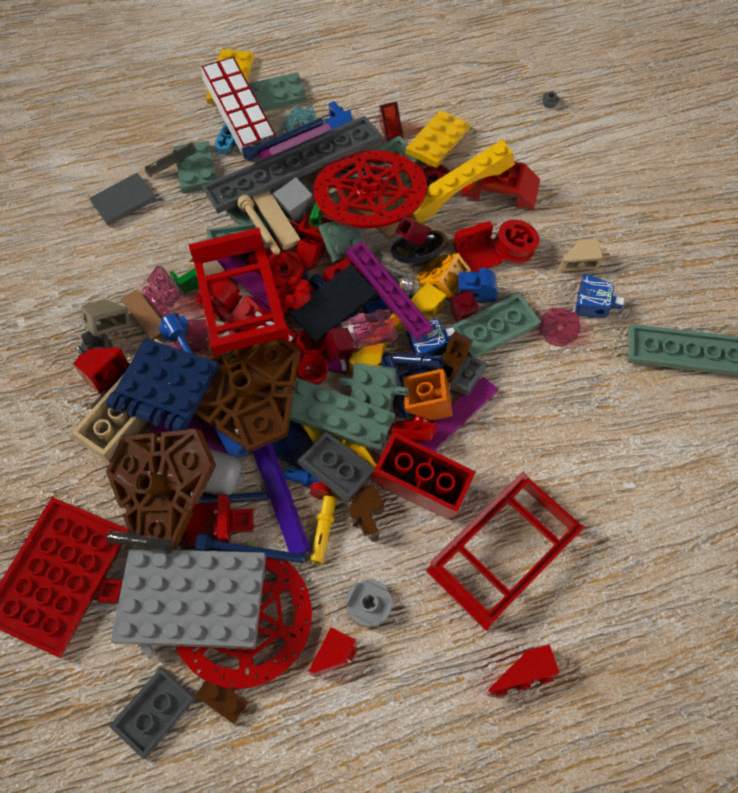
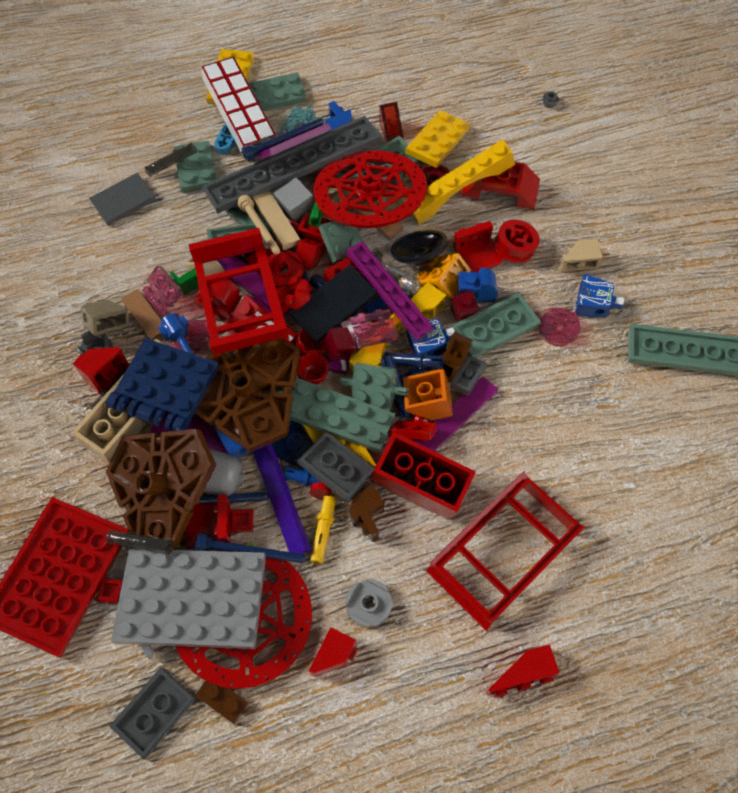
(413, 230): dark red brick -> none

